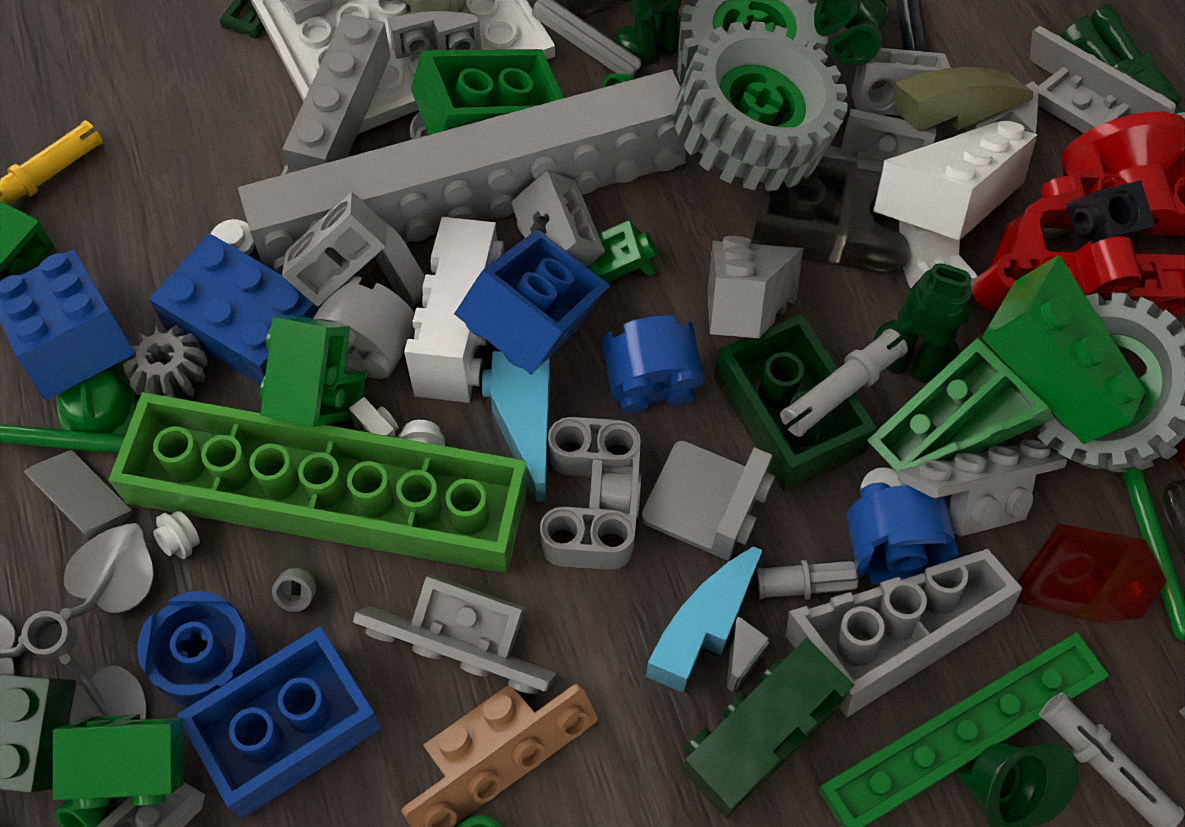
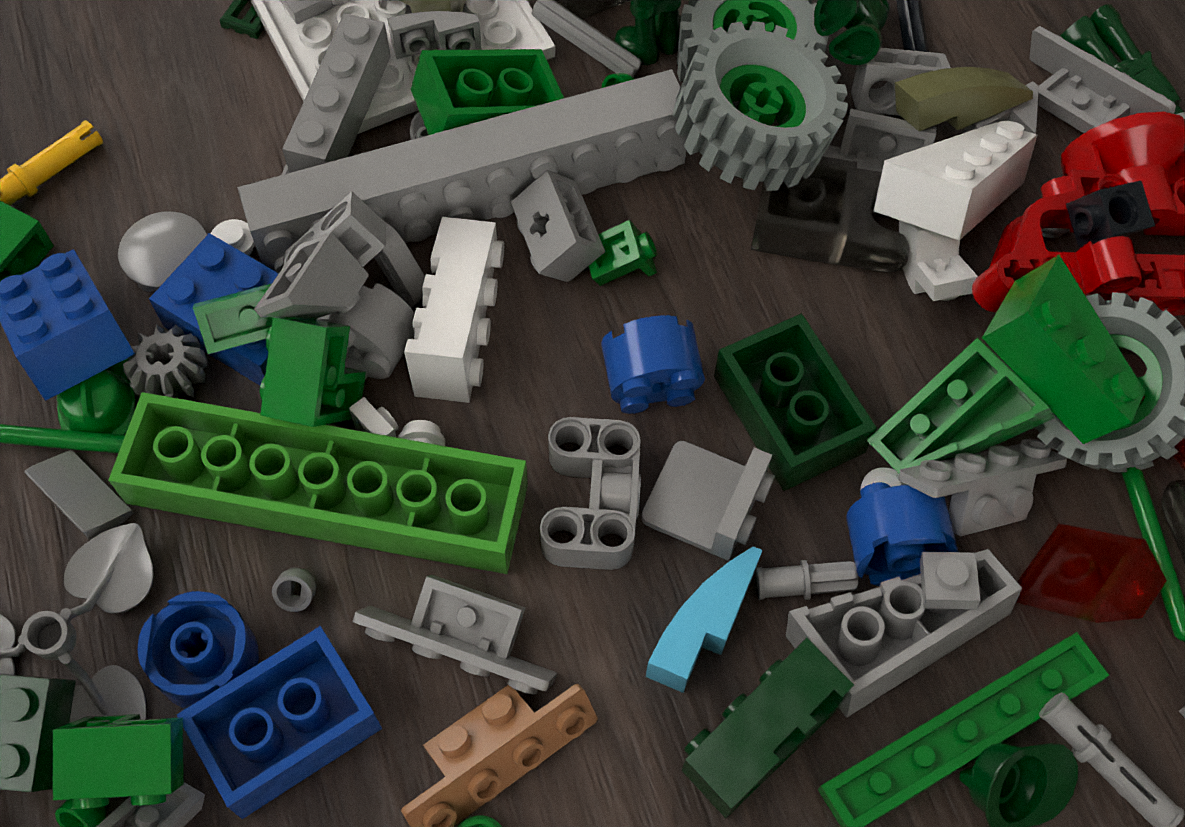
(157, 247): none -> light grey dish
(176, 534): white plate -> none
(232, 320): none -> green plate
(315, 282): none -> light grey slope
(522, 414): medium azure slope -> none
(531, 300): blue brick -> none
(746, 651): light grey slope -> none
(750, 285): light grey wedge -> none
(859, 370): light grey pin -> none
(935, 312): dark green piece -> none
(949, 580): none -> light grey plate

